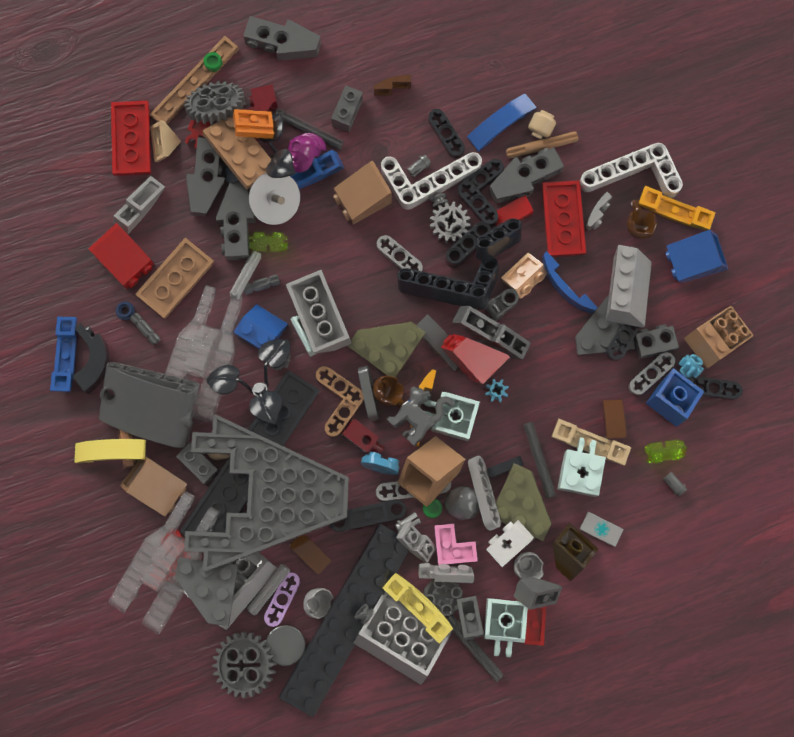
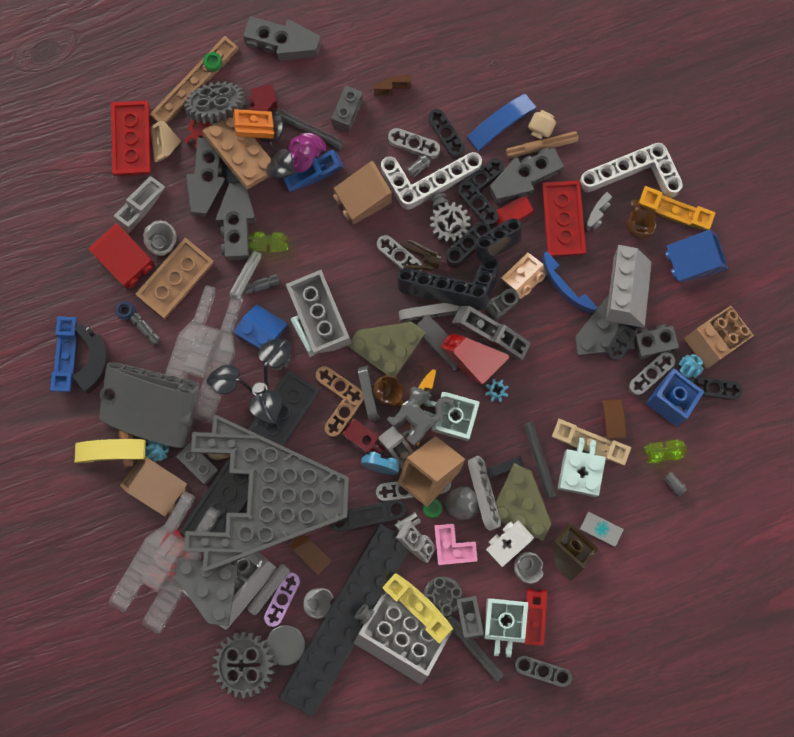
(156, 450): none -> medium azure gear
(159, 238): none -> light grey hair
(274, 199): light grey piece -> none
(396, 445): none -> light grey slope
(399, 143): none -> light grey beam
(431, 257): none -> dark brown plant
(432, 310): none -> light grey beam
(446, 573): light grey hinge -> none
(537, 593): dark grey slope -> none
(550, 677): none -> dark grey beam

